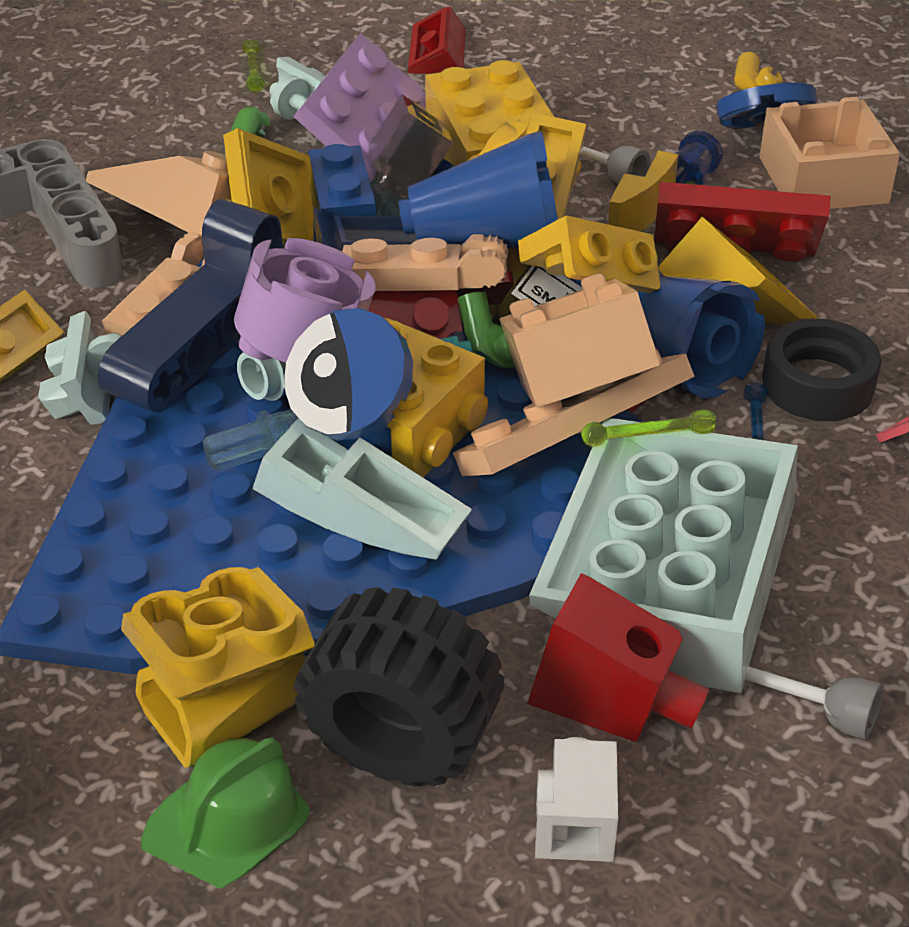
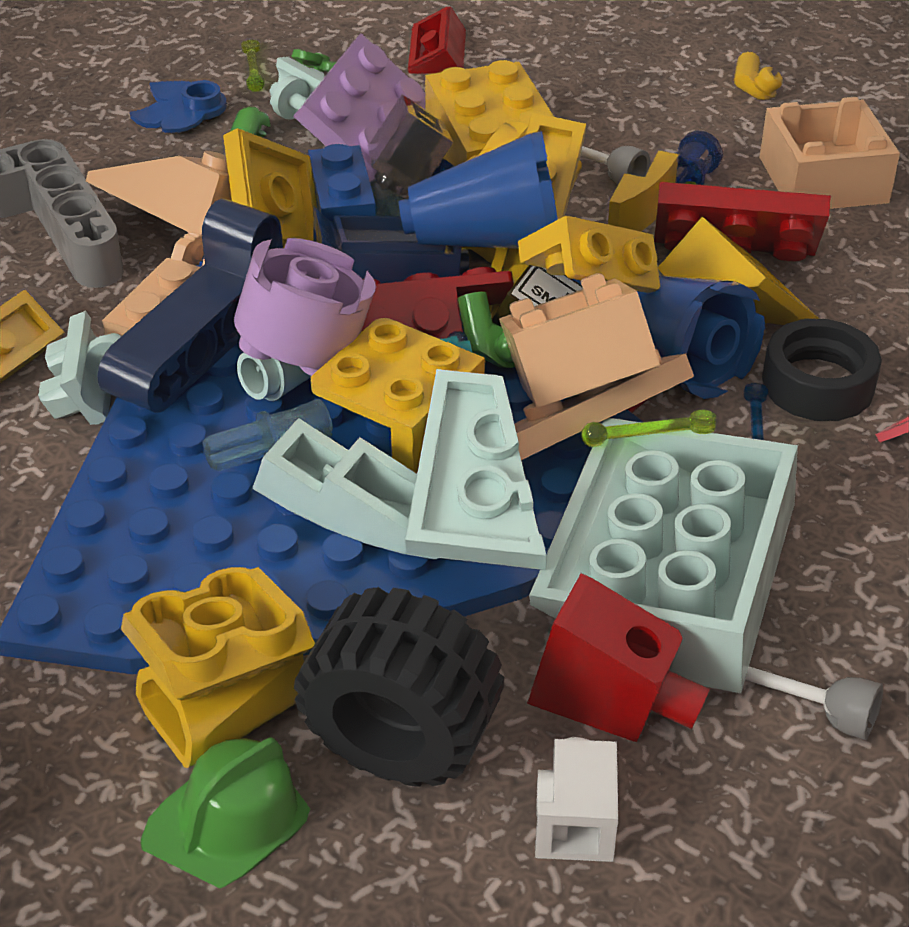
(181, 105): none -> blue plate
(316, 60): none -> bright green plant
(348, 374): tile -> none
(431, 263): light nougat hinge -> none
(471, 479): none -> light aqua wing
(749, 105): blue tile -> none

